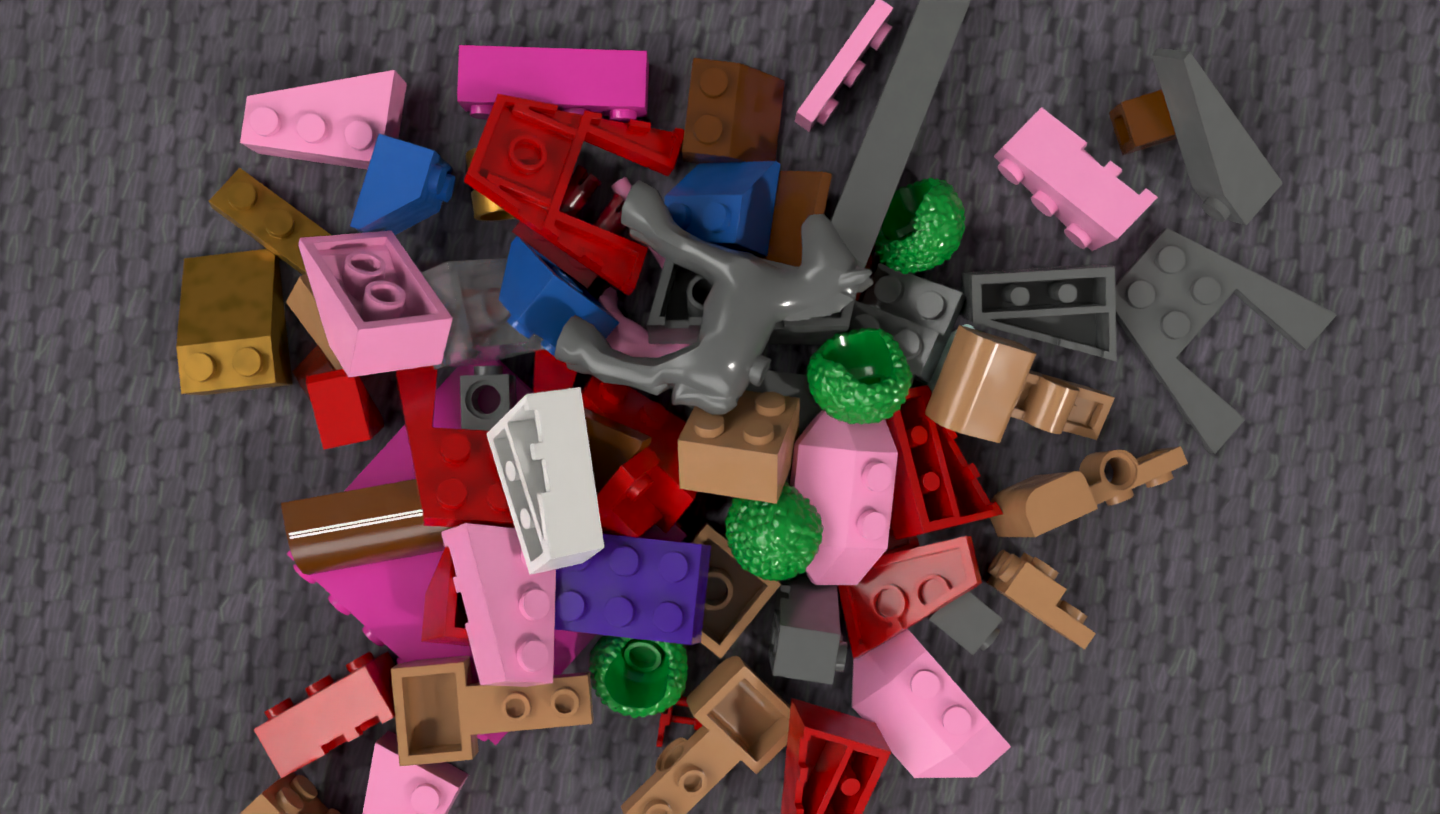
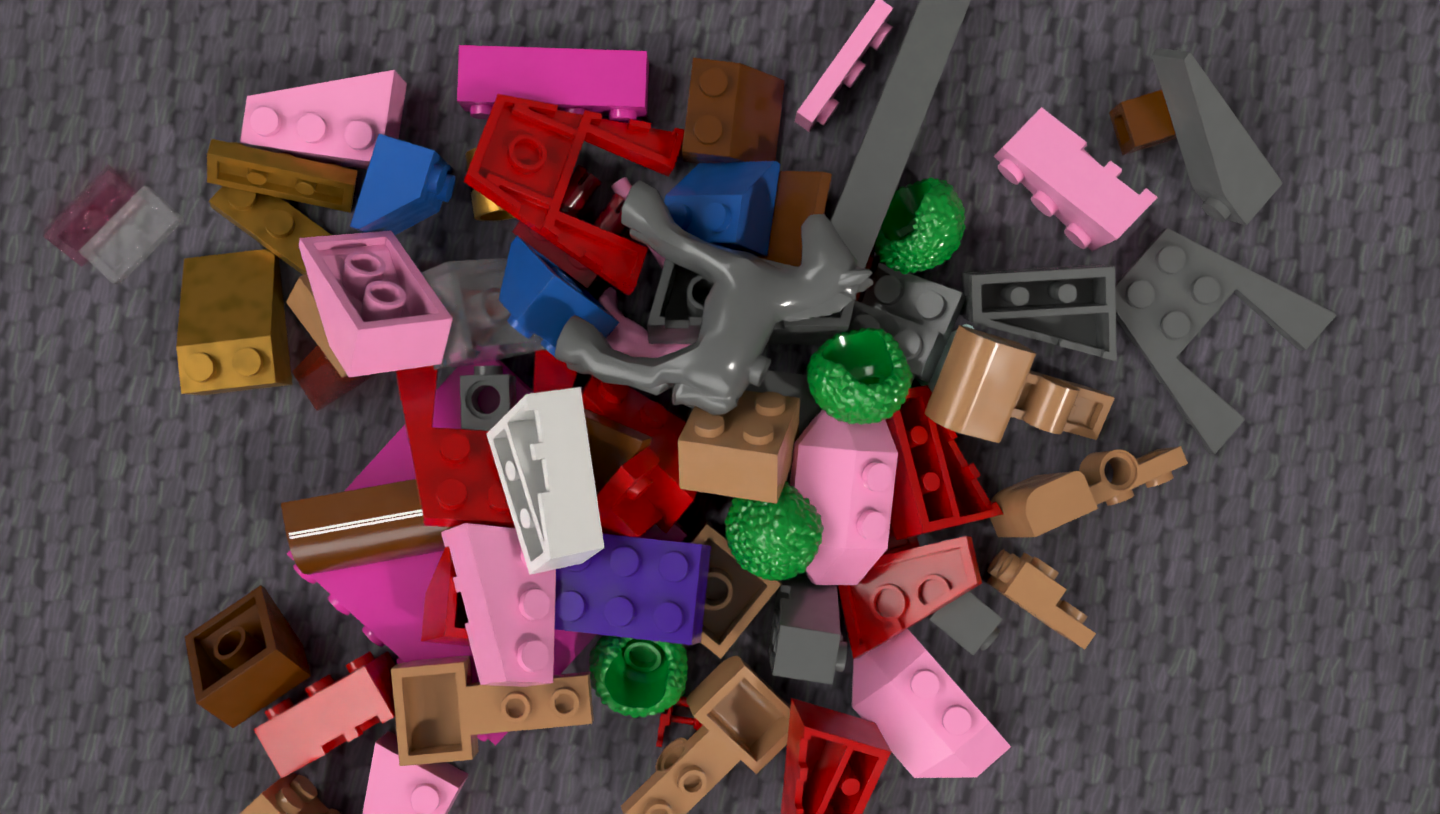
(88, 213): none -> clear pink slope
(131, 235): none -> clear plate
(245, 658): none -> reddish brown slope
(280, 175): none -> pearl gold plate
(342, 409): red slope -> none

